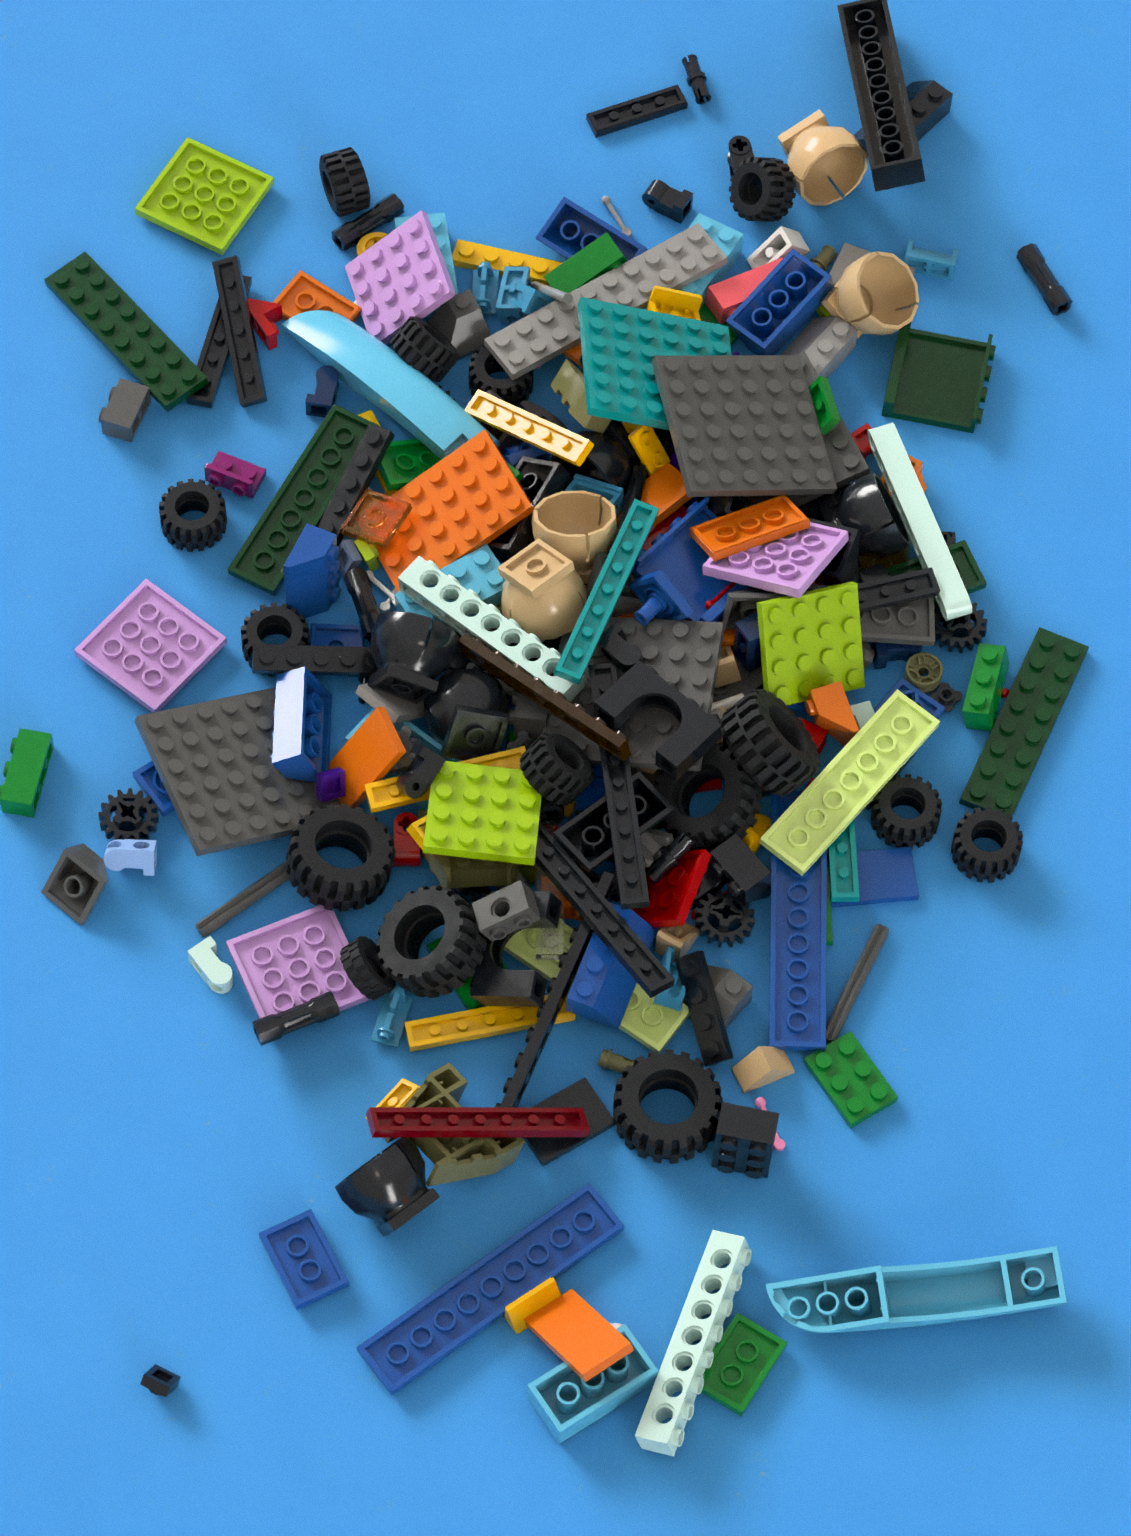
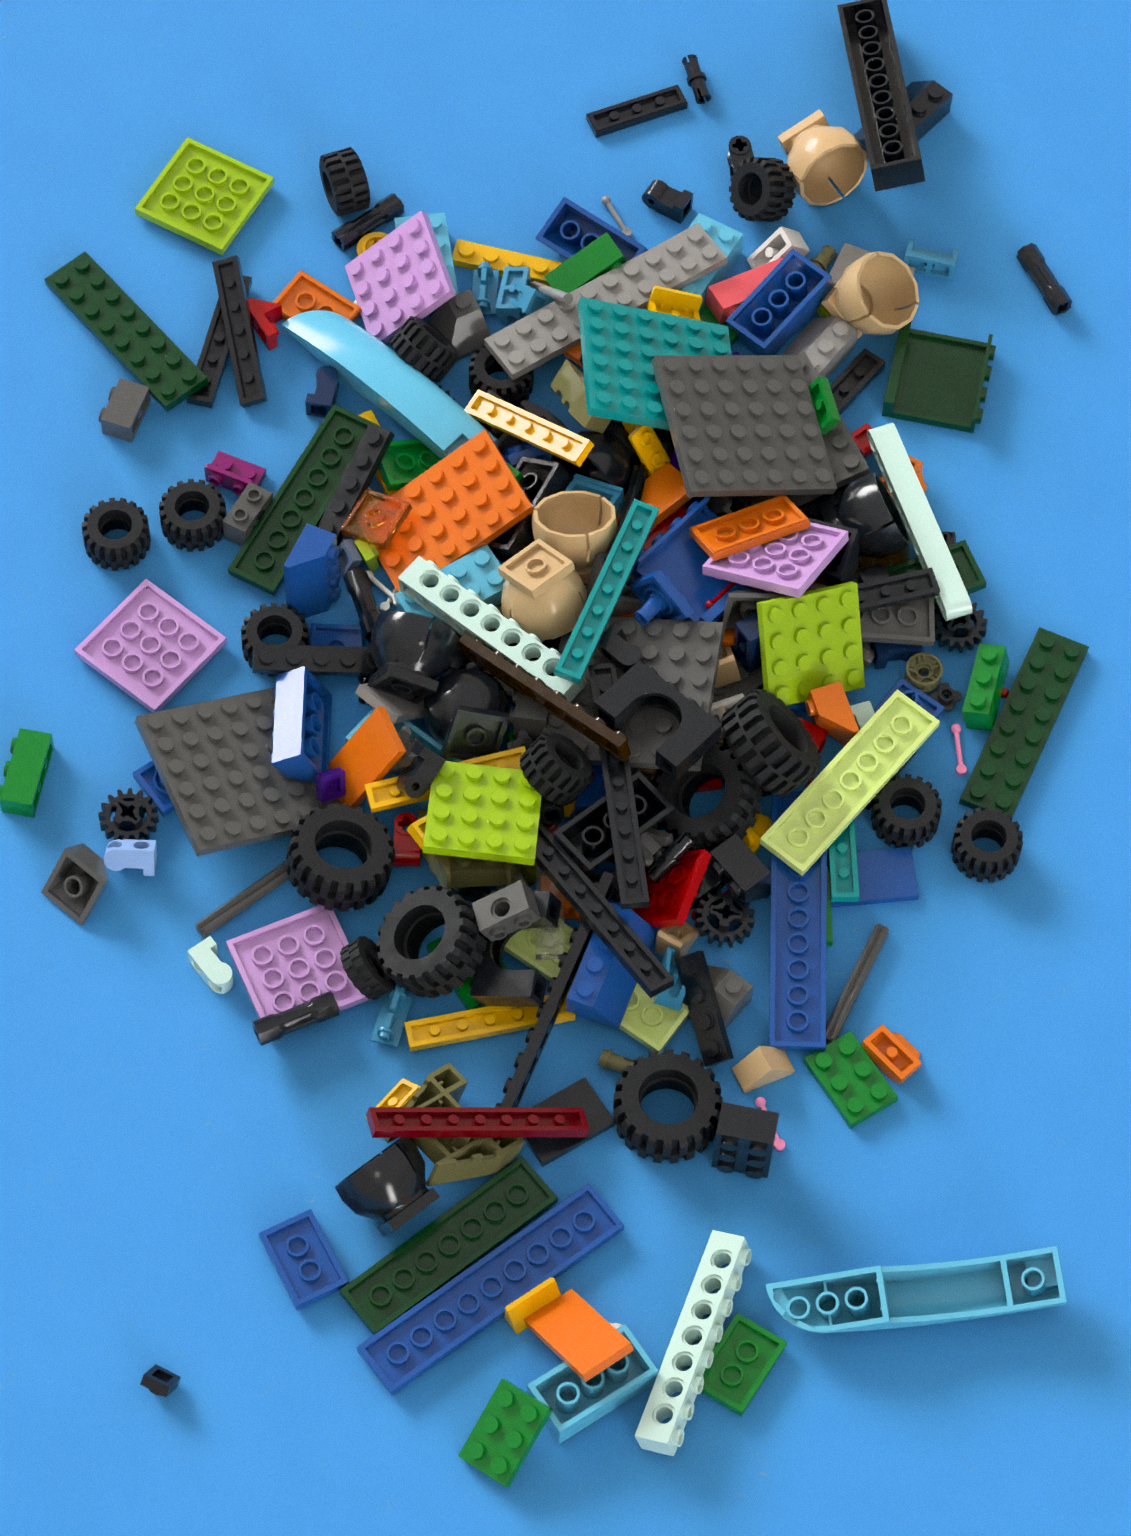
(113, 516): none -> black tyre
(246, 513): none -> dark grey brick
(449, 1245): none -> dark green plate
(505, 1432): none -> green plate
(855, 378): none -> black plate
(892, 1054): none -> orange slope
(961, 769): none -> bright pink hinge

